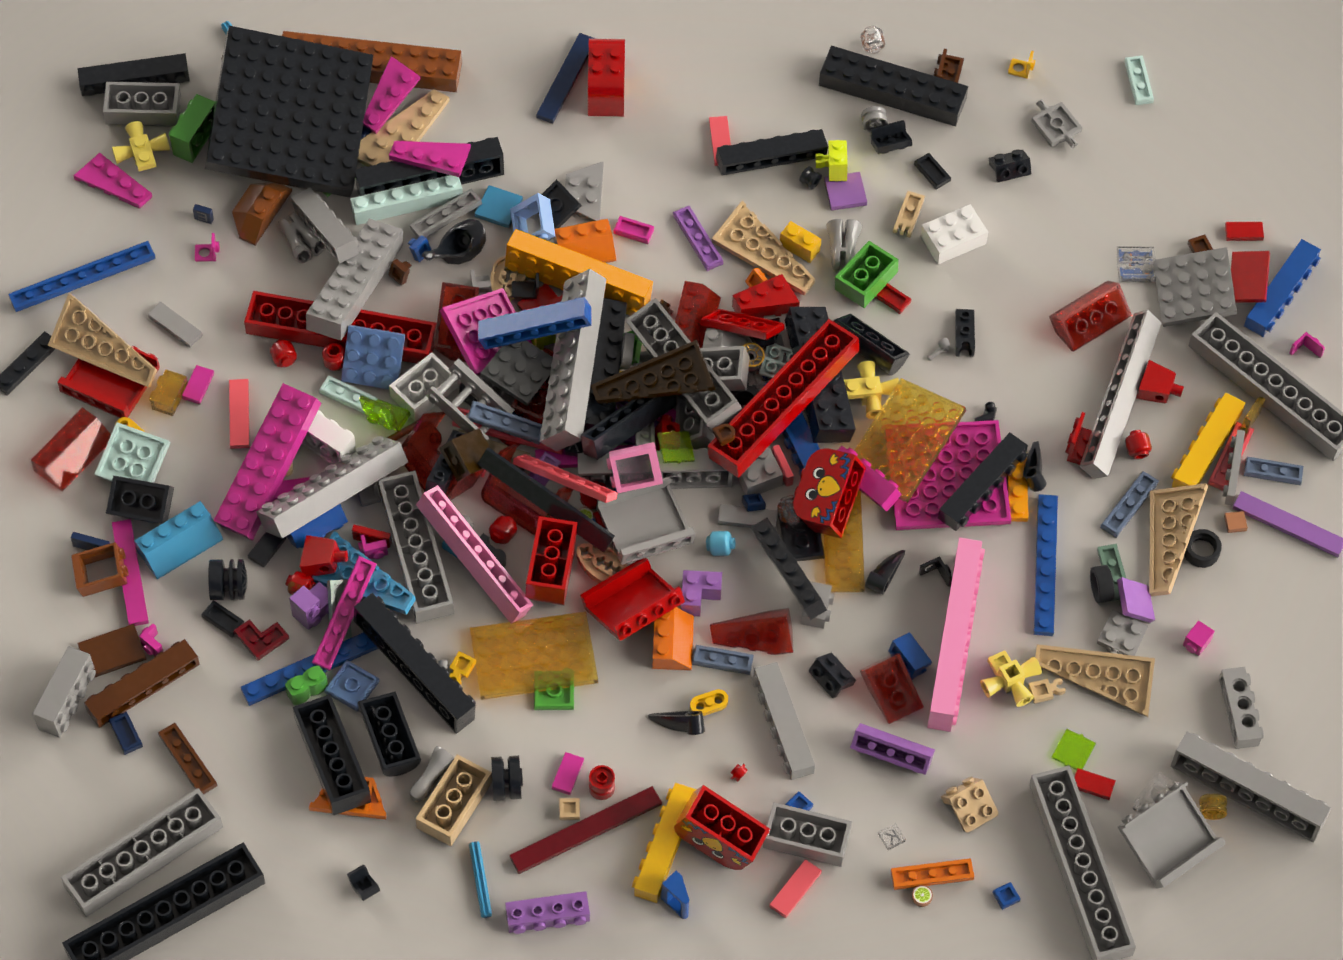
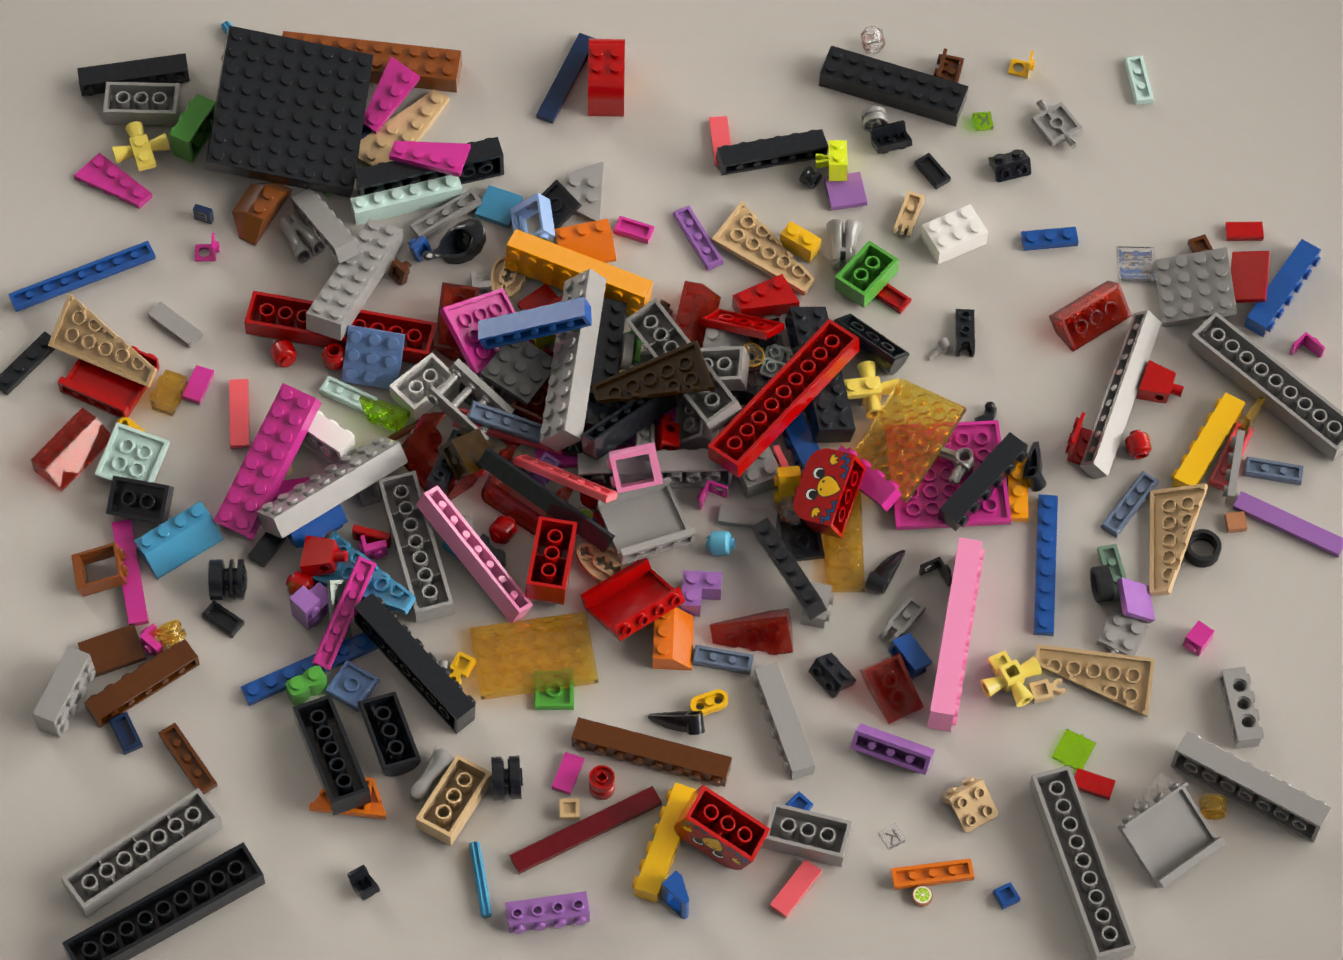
(86, 542): dark blue tile -> none
(170, 633): none -> clear yellow wheel
(261, 643): dark red plate -> none
(526, 289): black bracket -> none
(651, 752): none -> reddish brown brick
(676, 447): clear neon green piece -> none
(709, 487): none -> dark pink bracket
(724, 433): reddish brown tile -> none
(738, 772): red plate -> none
(753, 502): dark blue tile -> none
(755, 277): orange tile -> none
(786, 481): none -> yellow brick
(903, 619): none -> light grey hinge
(956, 457): none -> light grey axle
(982, 121): none -> clear neon green tile
(1049, 238): none -> blue plate

